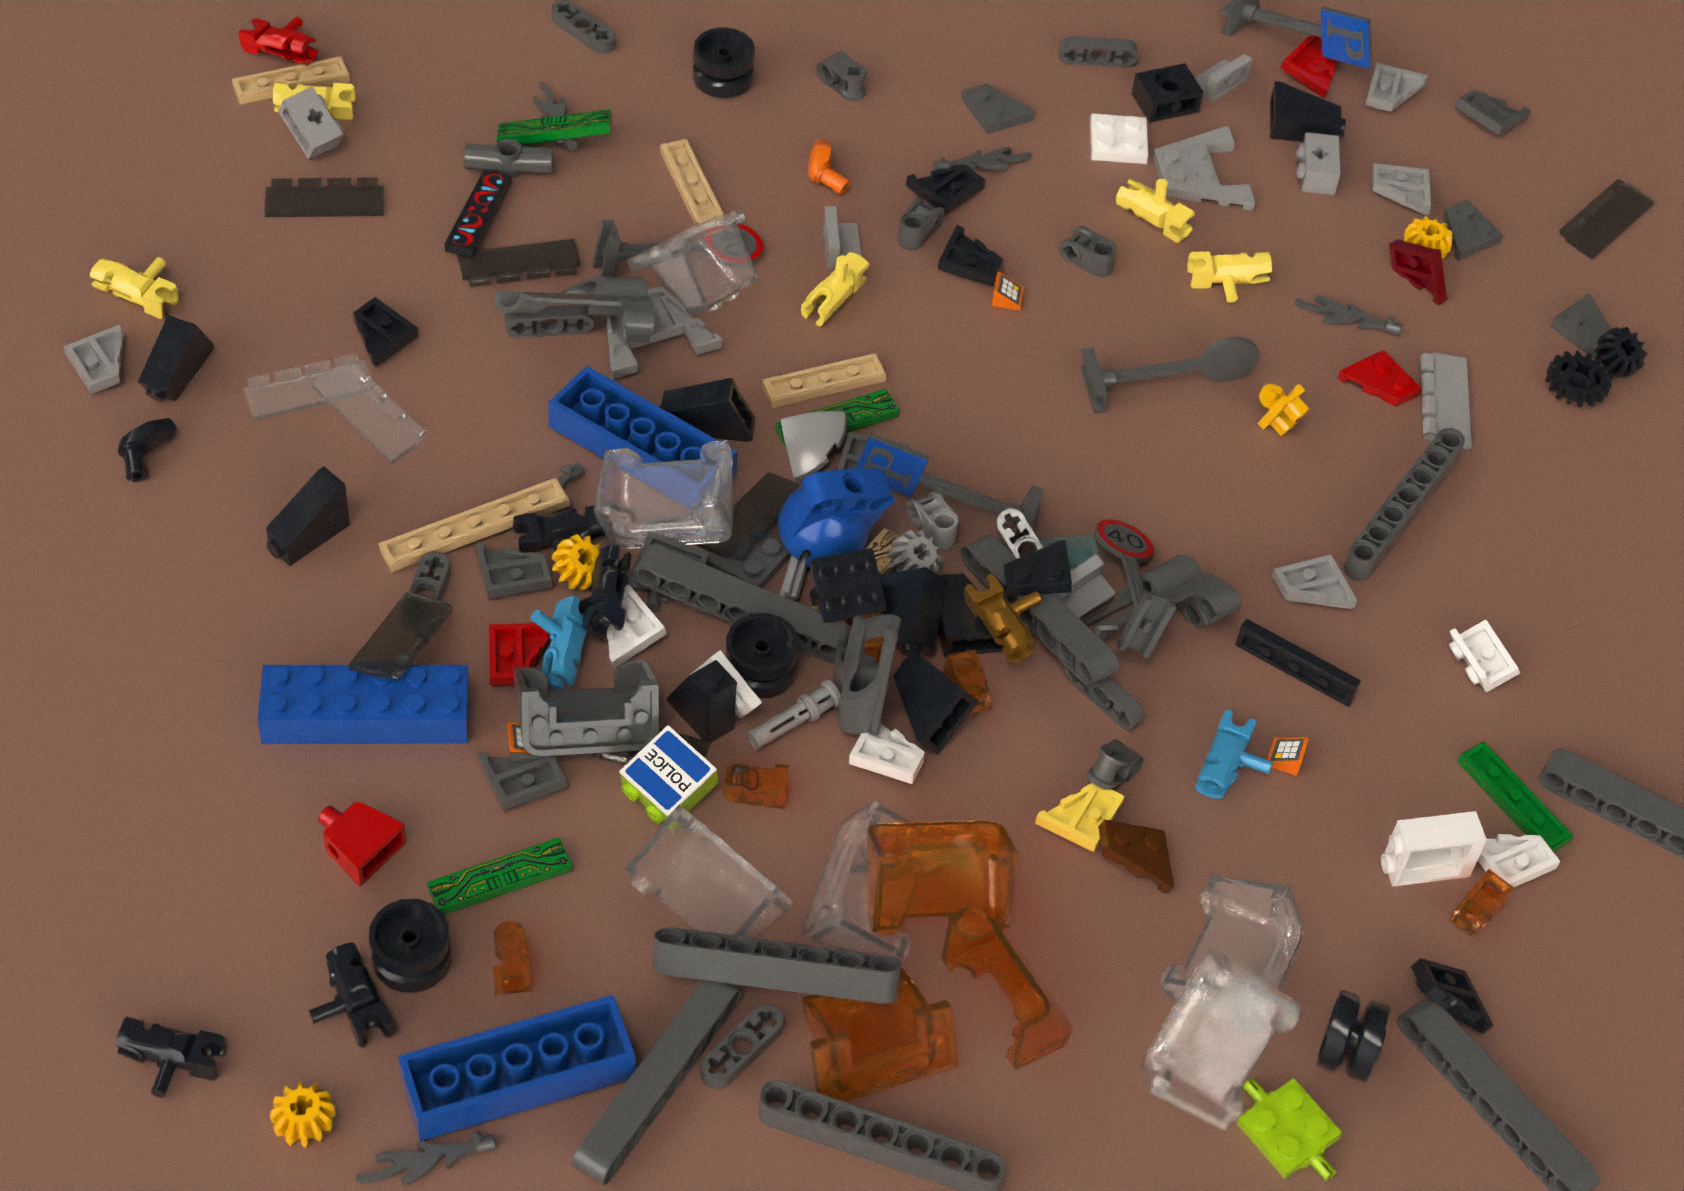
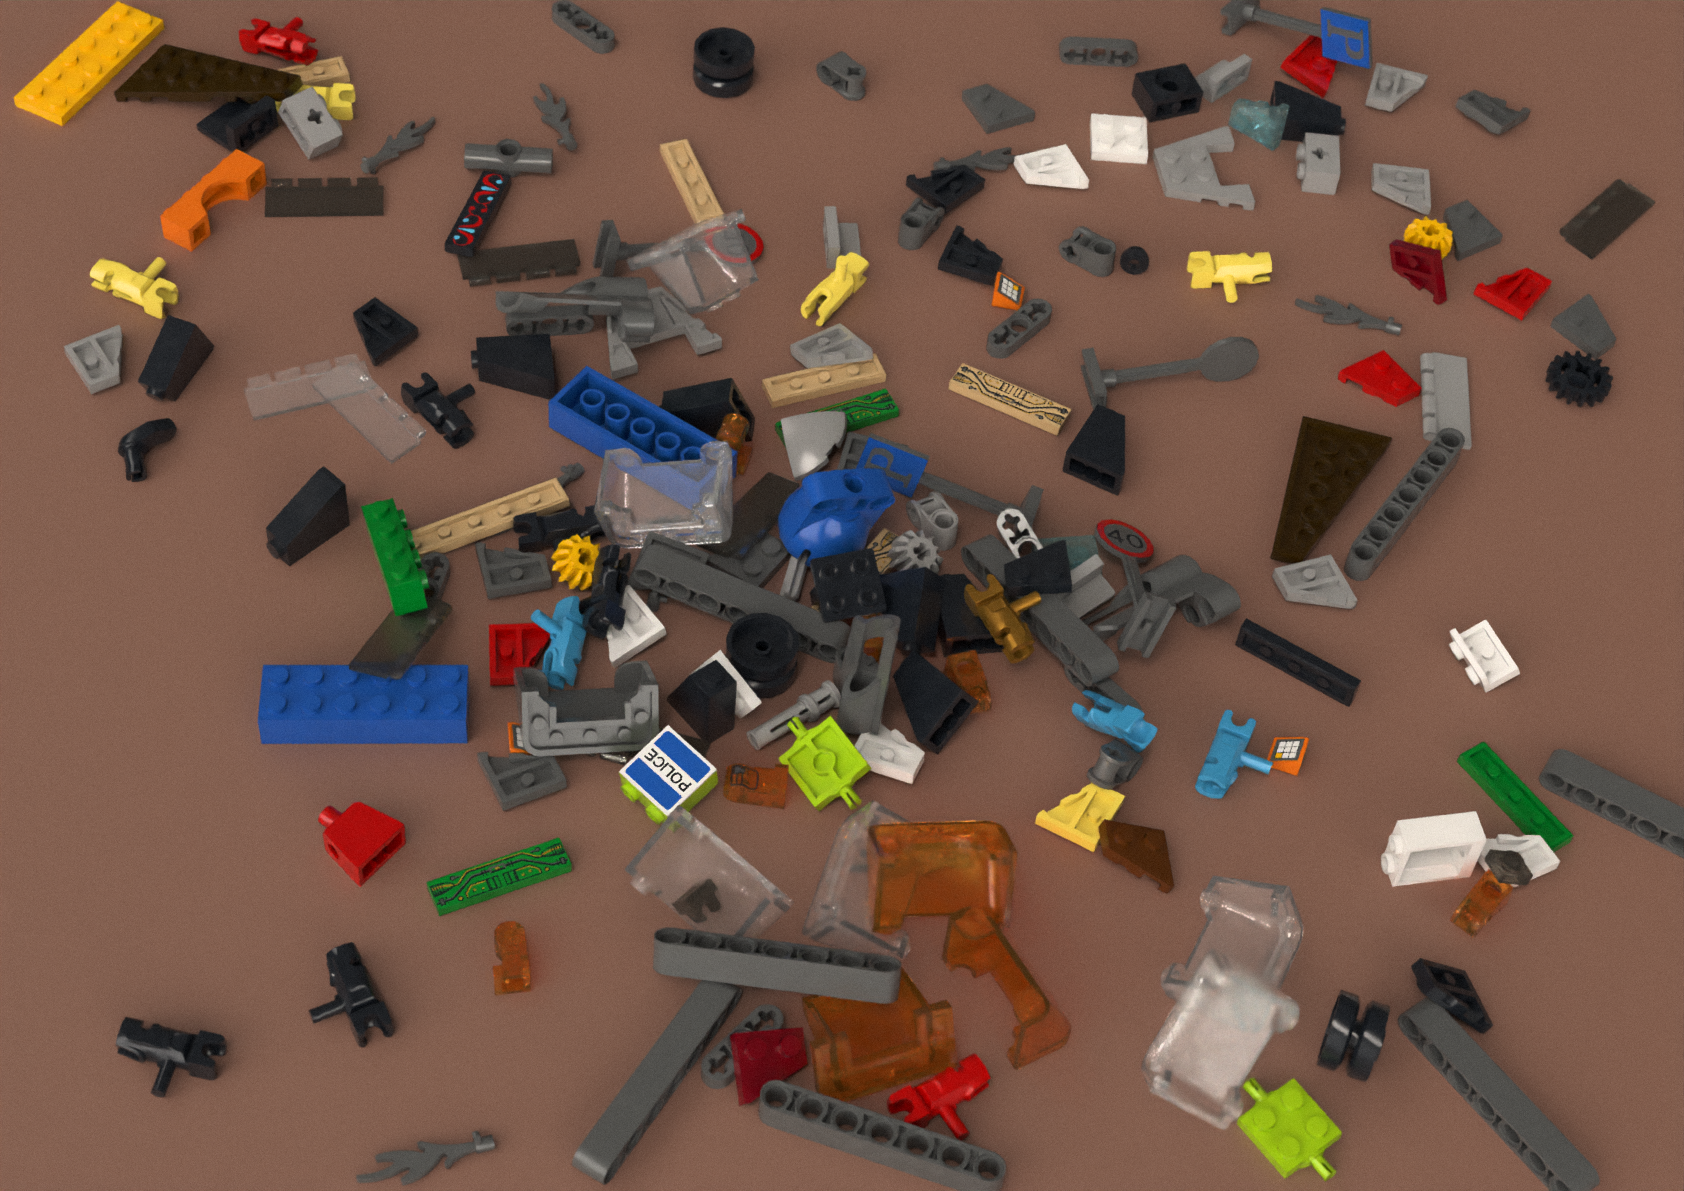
(89, 63): none -> yellow plate
(198, 77): none -> dark brown wing
(234, 178): none -> orange arch
(240, 123): none -> black bracket
(301, 1100): yellow gear -> none
(394, 556): none -> green brick
(406, 139): none -> dark grey piece
(410, 945): black wheel -> none
(441, 410): none -> black piece
(516, 363): none -> black slope
(516, 1067): blue brick -> none
(556, 127): green tile -> none
(694, 898): none -> clear smoke tile
(734, 431): none -> clear orange leg
(765, 1058): none -> dark red wing
(820, 168): orange arm -> none
(824, 763): none -> lime plate
(831, 347): none -> light grey wing
(942, 1095): none -> red piece
(1009, 399): none -> tan tile
(1015, 339): none -> dark grey beam
(1051, 168): none -> white wing
(1099, 451): none -> black slope
(1116, 720): none -> dark azure piece
(1134, 253): none -> black plate
(1156, 209): light yellow piece -> none
(1259, 121): none -> clear light blue wing
(1283, 409): yellow hips -> none
(1322, 479): none -> dark brown wing
(1508, 867): none -> clear smoke plate
(1515, 292): none -> red wing
(1621, 351): black gear -> none

